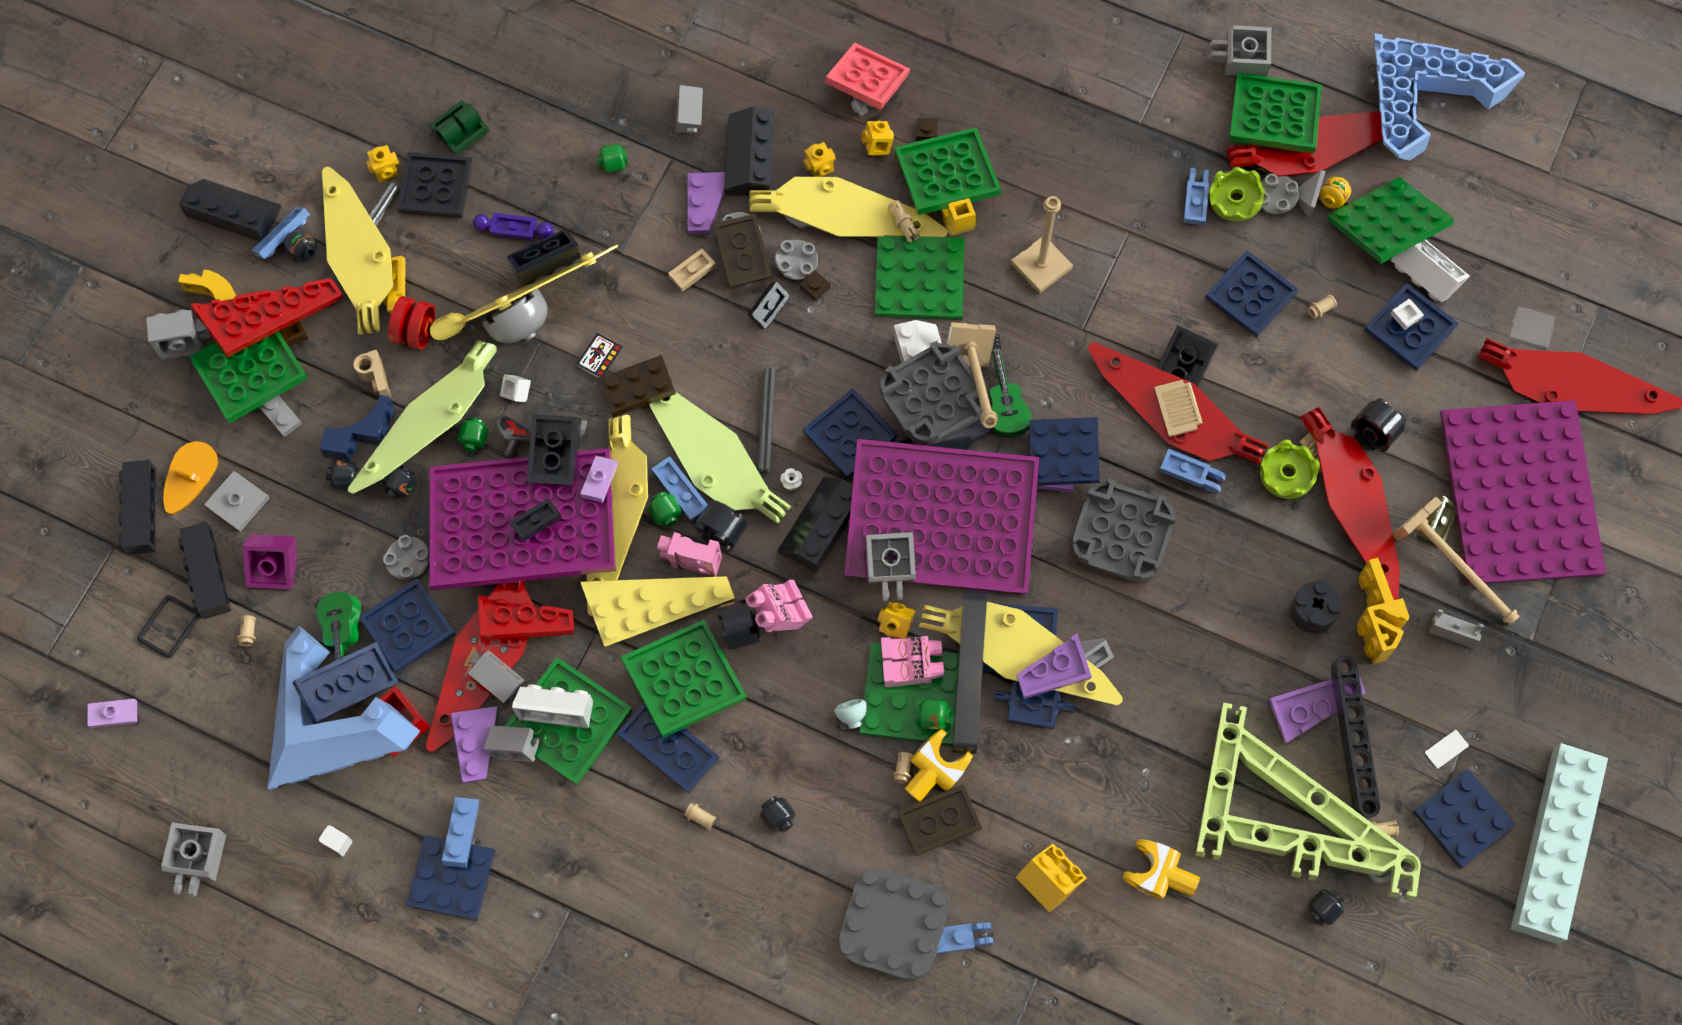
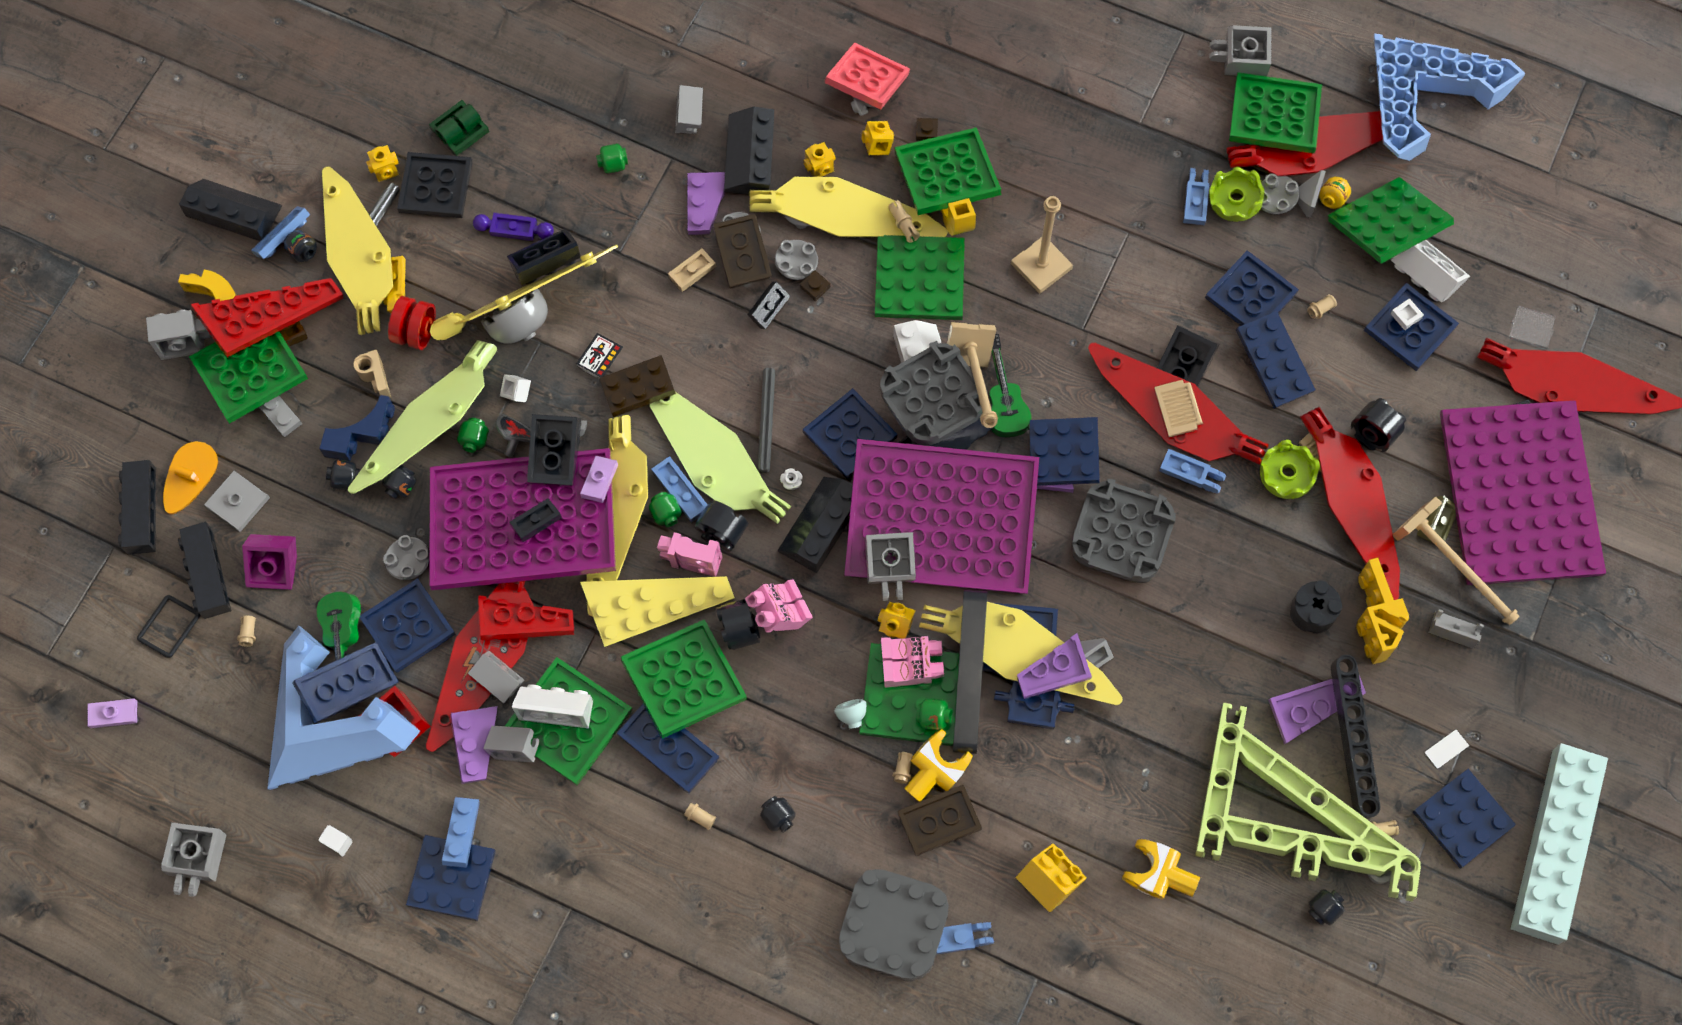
(1275, 359): none -> dark blue plate

